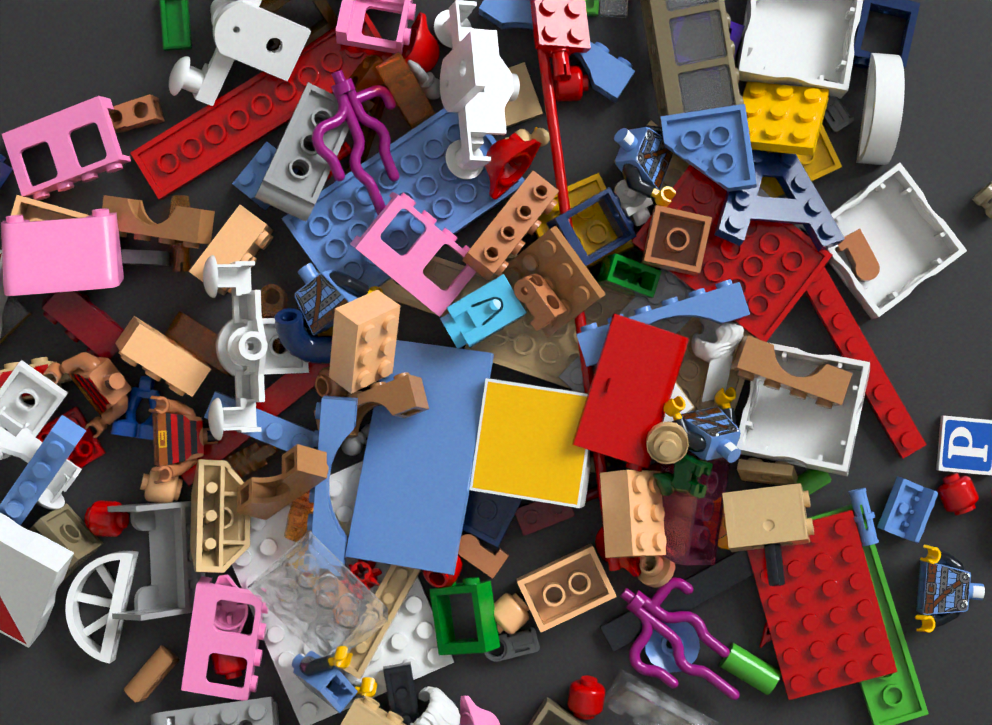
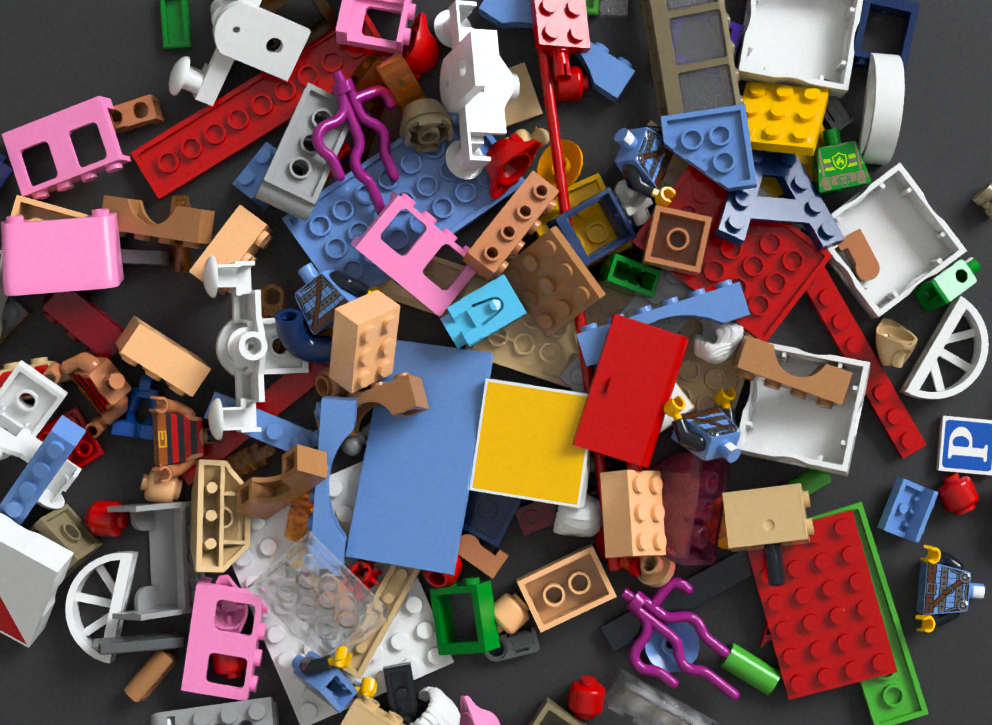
(138, 643): none -> dark grey tile
(195, 338): clear orange beam -> none
(425, 125): none -> dark tan cone
(427, 81): light grey bar -> none
(539, 300): nougat leg -> none
(572, 161): none -> light orange dish
(579, 521): none -> white hair
(667, 442): tan plate -> none
(684, 477): dark green animal -> none
(717, 377): white sticker -> none
(763, 472): tan plate -> none
(838, 165): none -> green torso
(859, 497): medium blue pin -> none
(894, 343): none -> tan hat
(934, 348): none -> white window
(947, 284): none -> green torso

